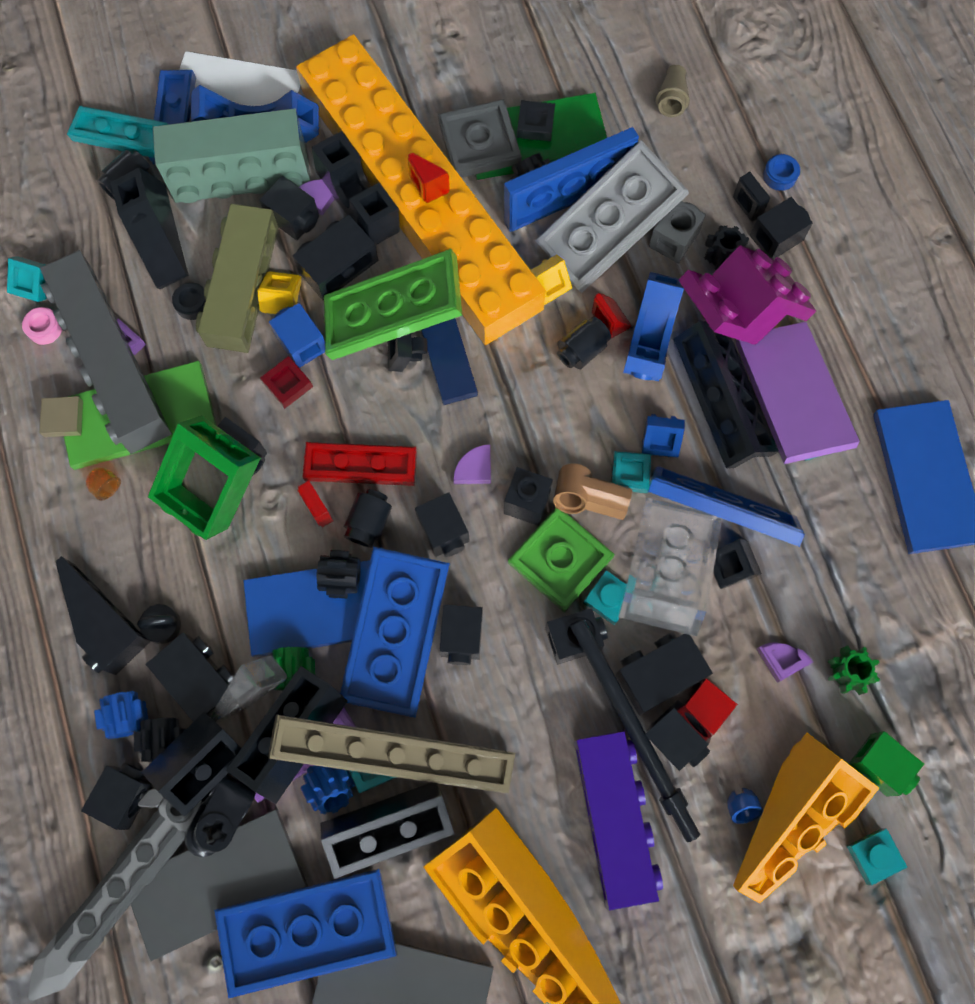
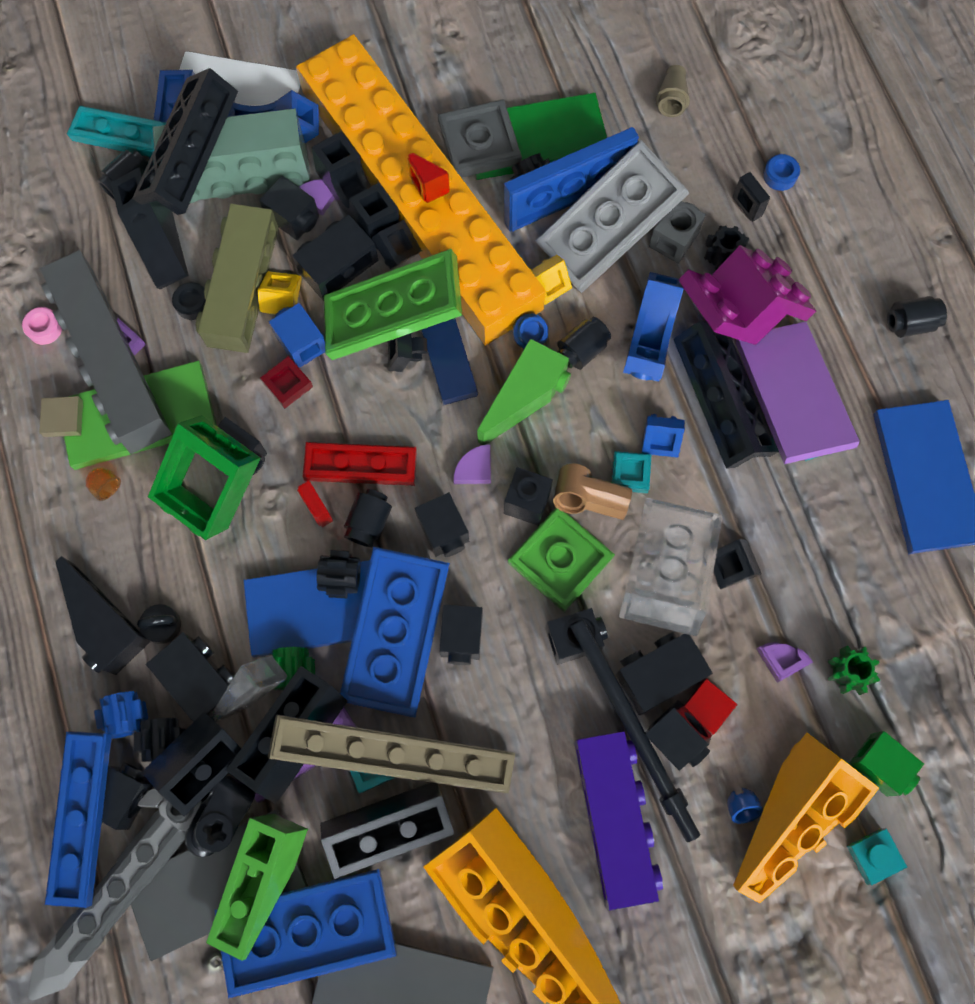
(25, 278): teal plate -> none
(78, 819): none -> blue tile
(186, 142): none -> black fence
(255, 882): none -> bright green slope
(327, 788): blue gear -> none
(396, 244): none -> black tile
(526, 390): none -> bright green slope
(530, 327): none -> blue plate
(535, 120): black plate -> none
(607, 597): teal plate -> none
(610, 314): red slope -> none
(726, 505): blue tile -> none
(781, 228): black brick -> none
(917, 316): none -> black brick

